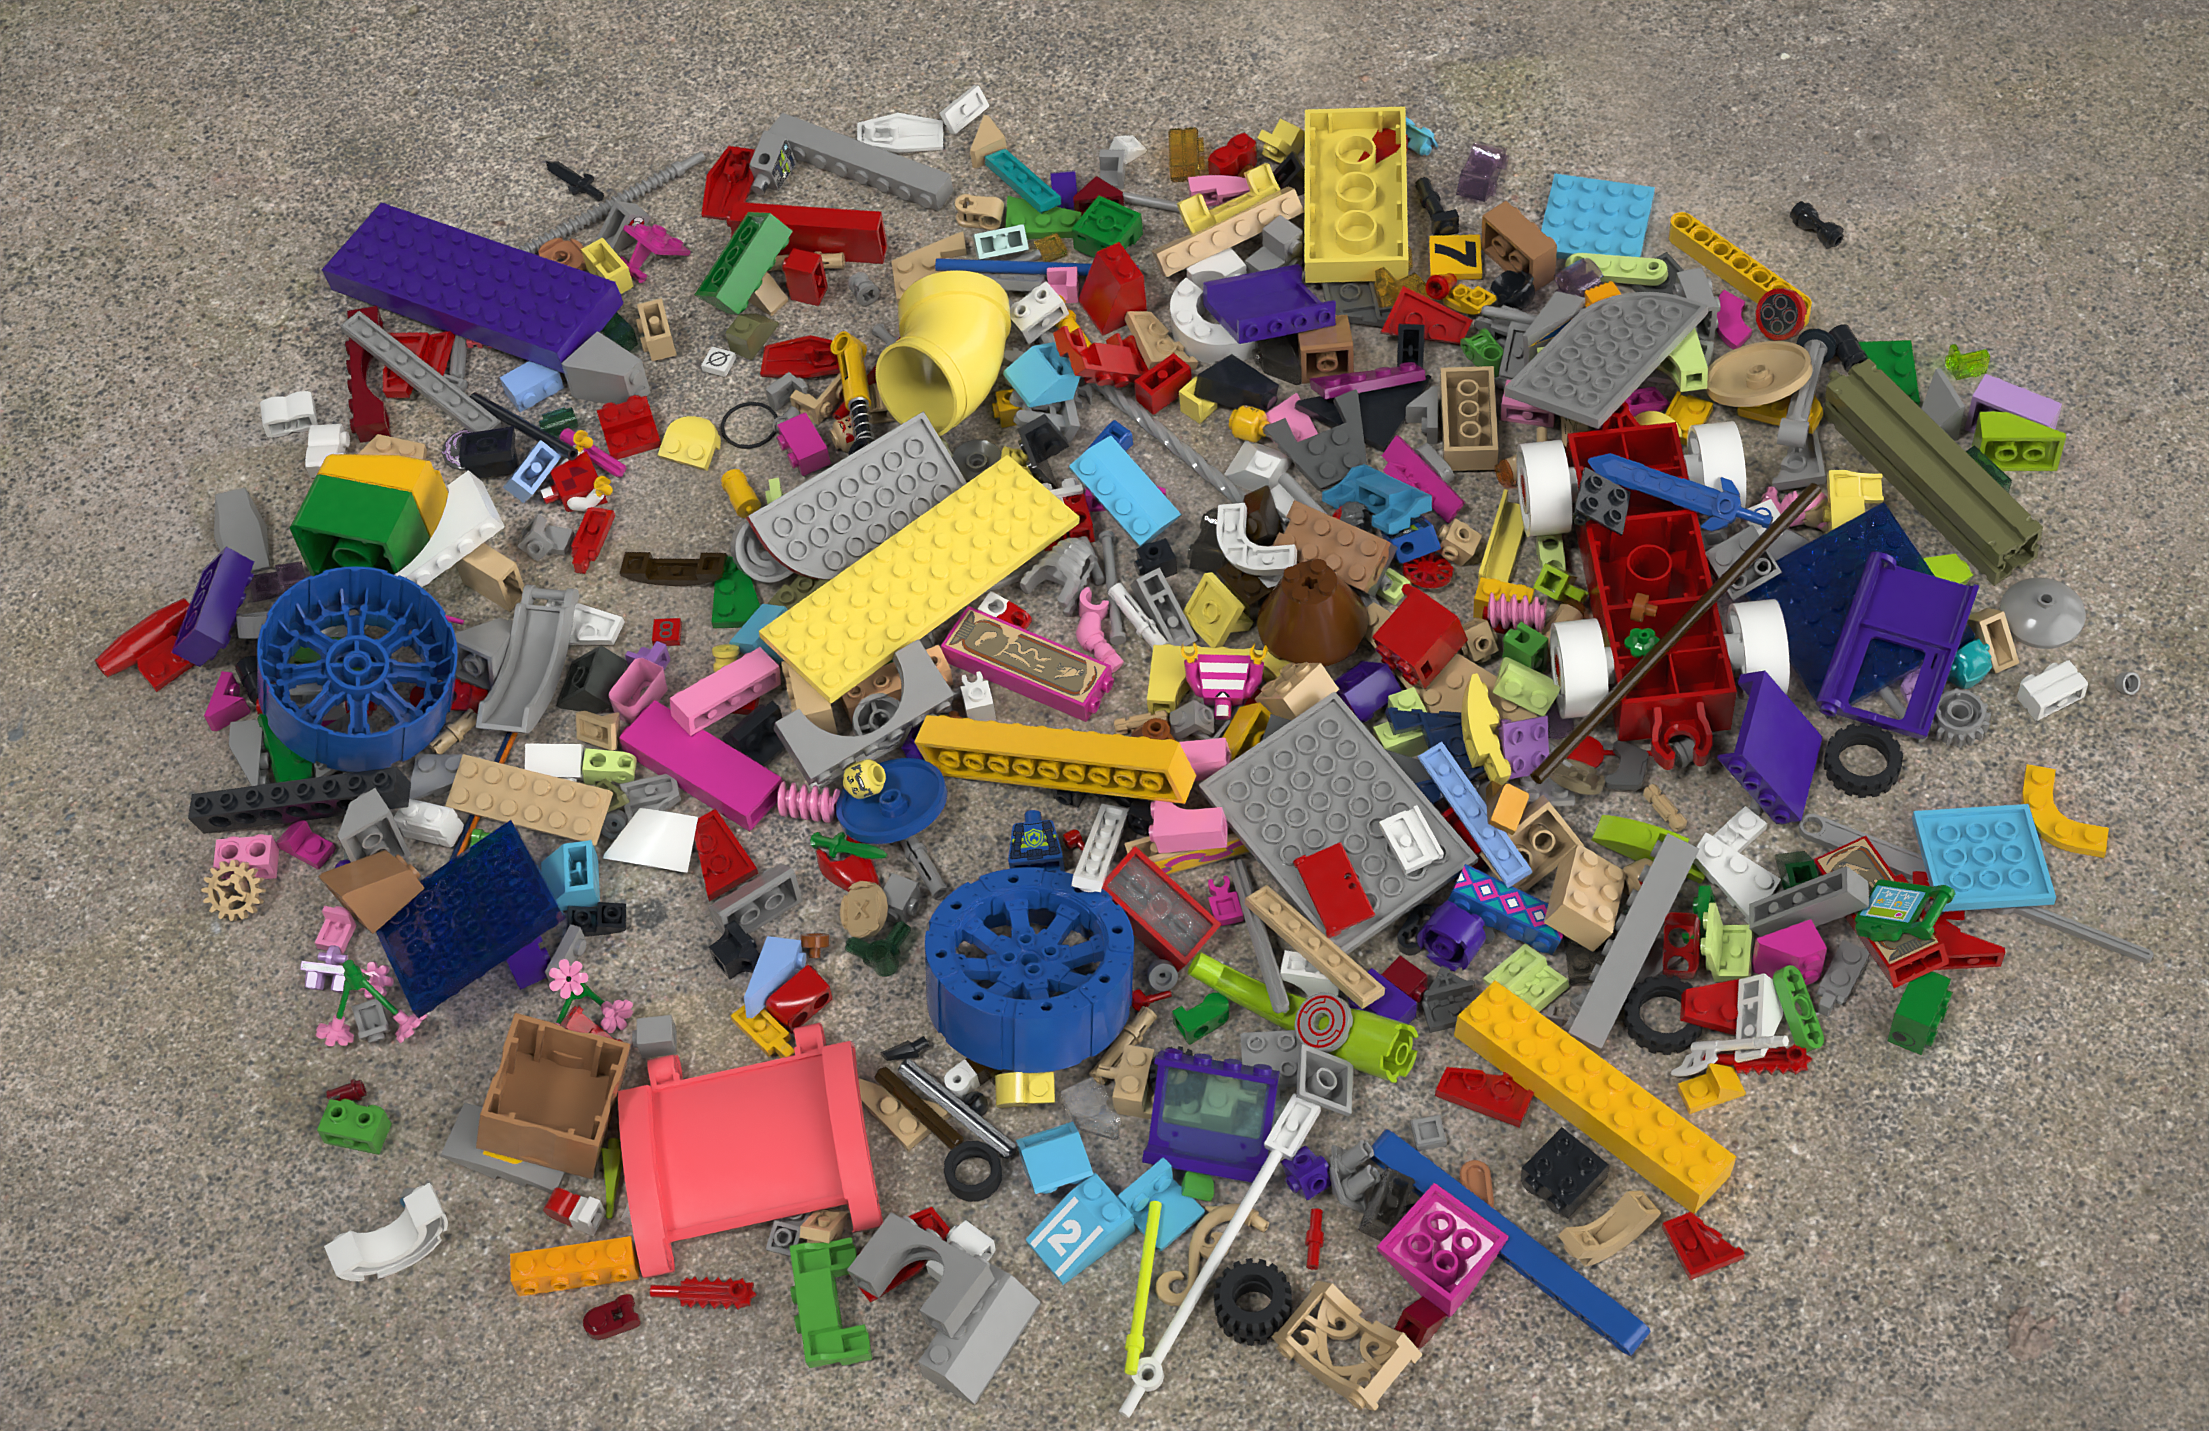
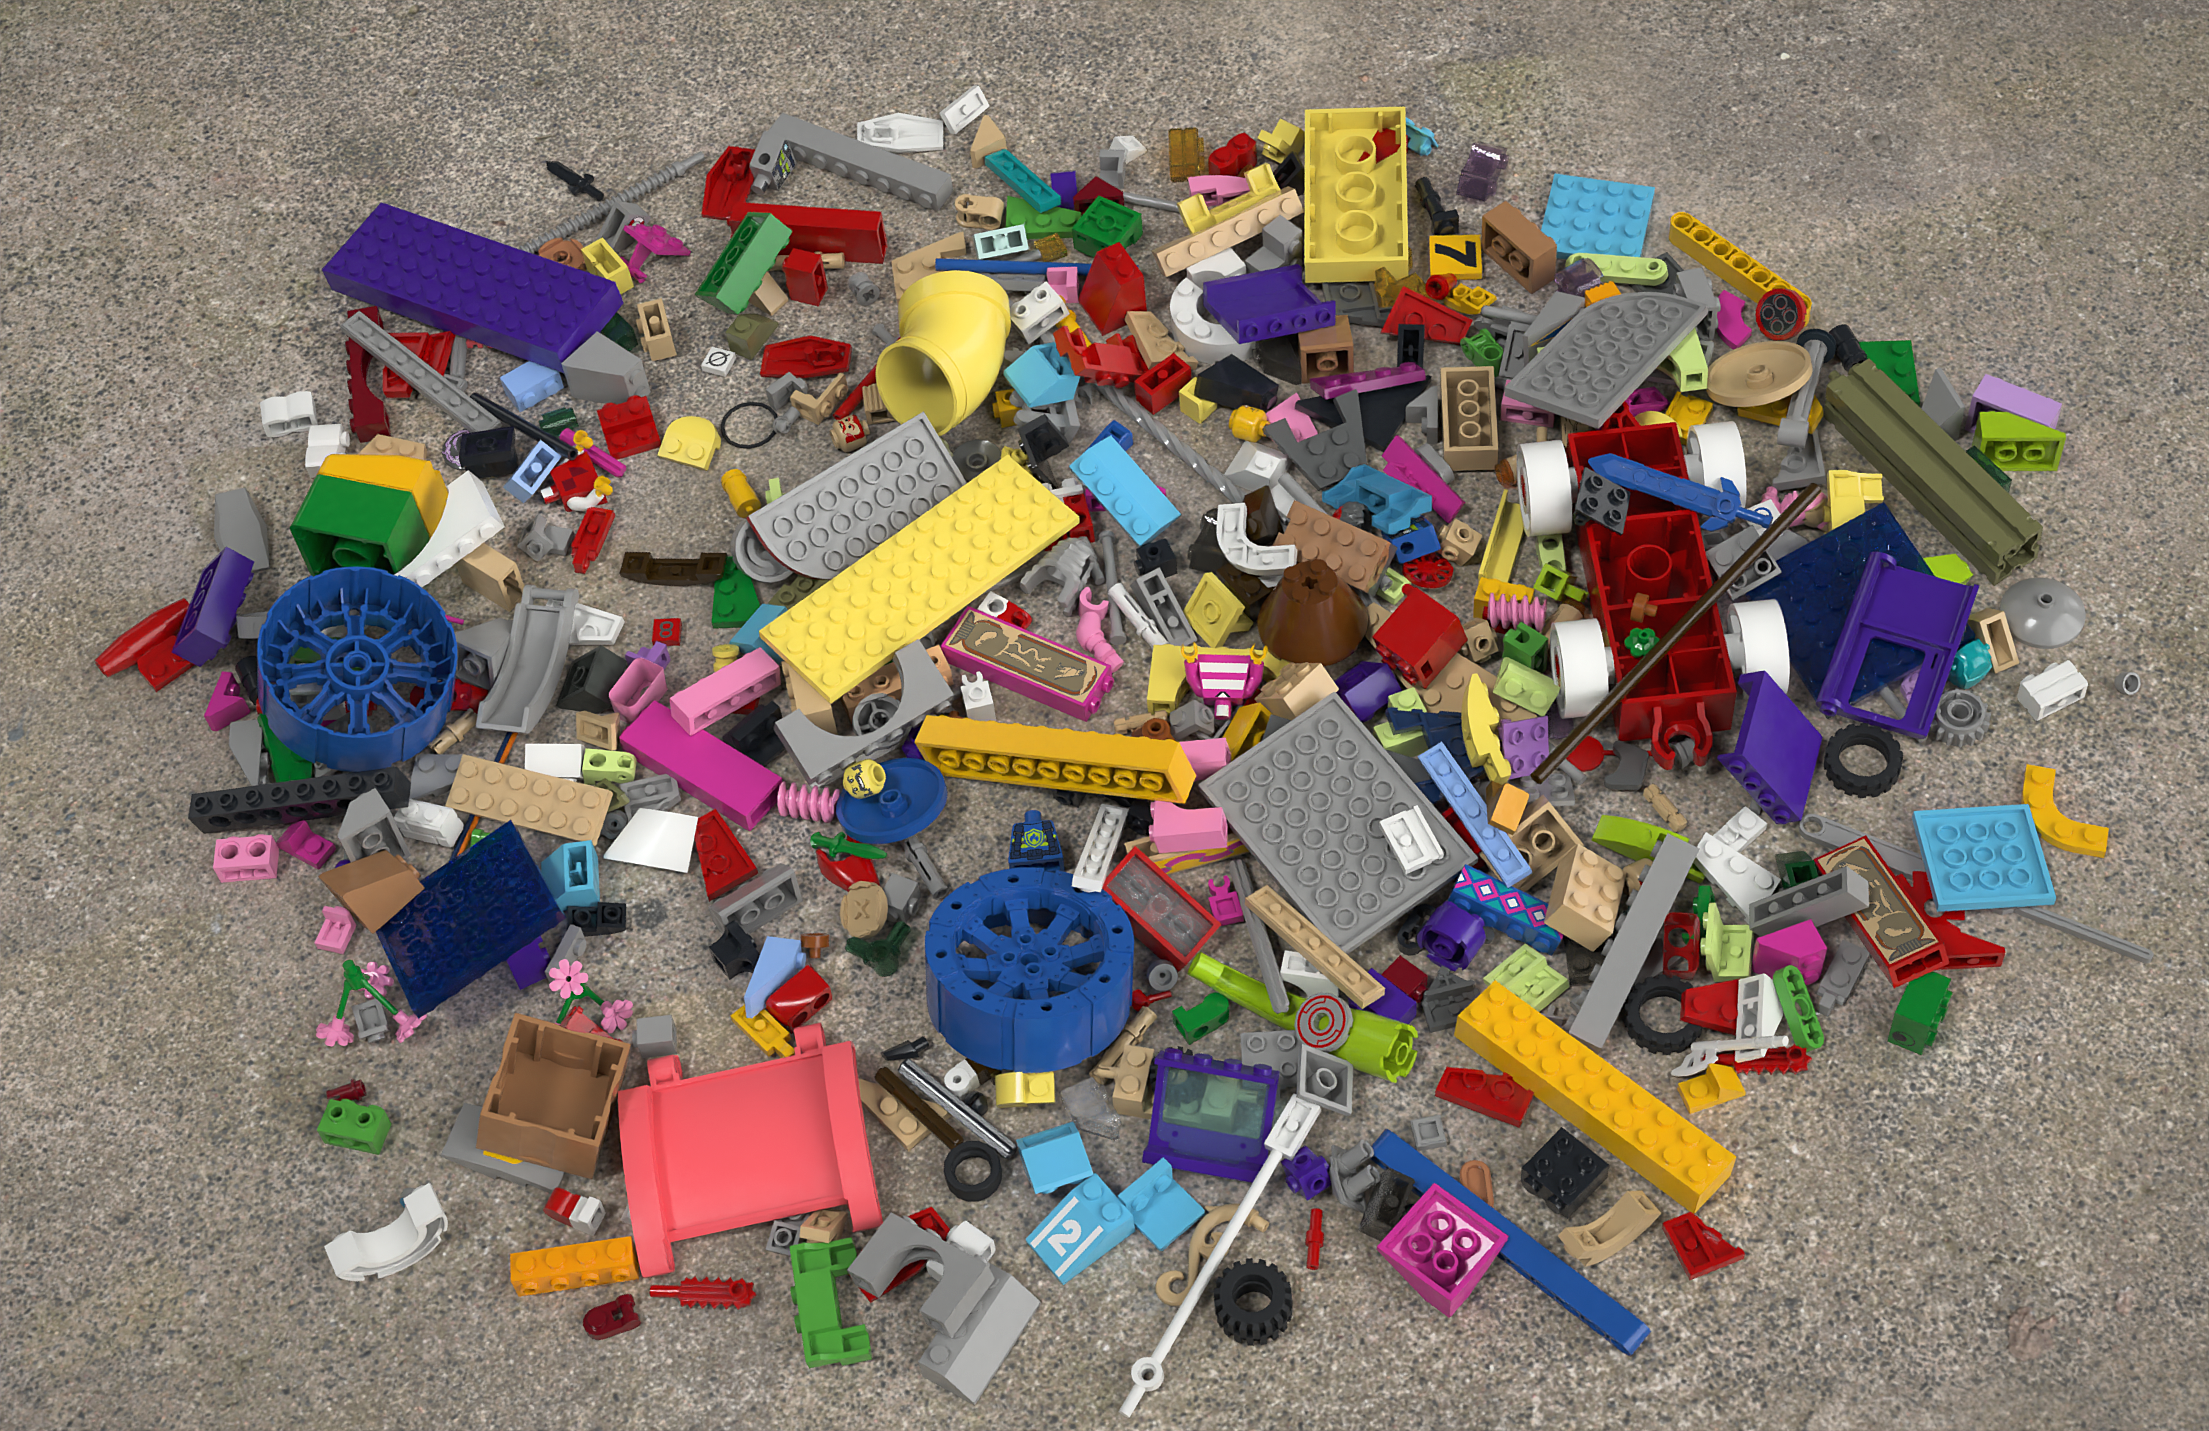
(227, 899): tan gear -> none
(274, 584): clear purple slope -> none
(317, 972): lavender hips -> none
(612, 1169): lime piece -> none
(803, 444): dark pink brick -> none
(855, 386): yellow piece -> none
(1073, 838): red hand -> none
(1135, 1341): neon yellow bar -> none
(1198, 1186): bright green tile -> none
(1337, 899): red door -> none
(1393, 1353): tan fence -> none
(1420, 1321): dark red brick -> none
(1513, 289): black piece -> none
(1579, 781): dark tan tile -> none
(1808, 218): black piece -> none
(1896, 908): green piece -> none
(1967, 364): clear neon green bracket -> none

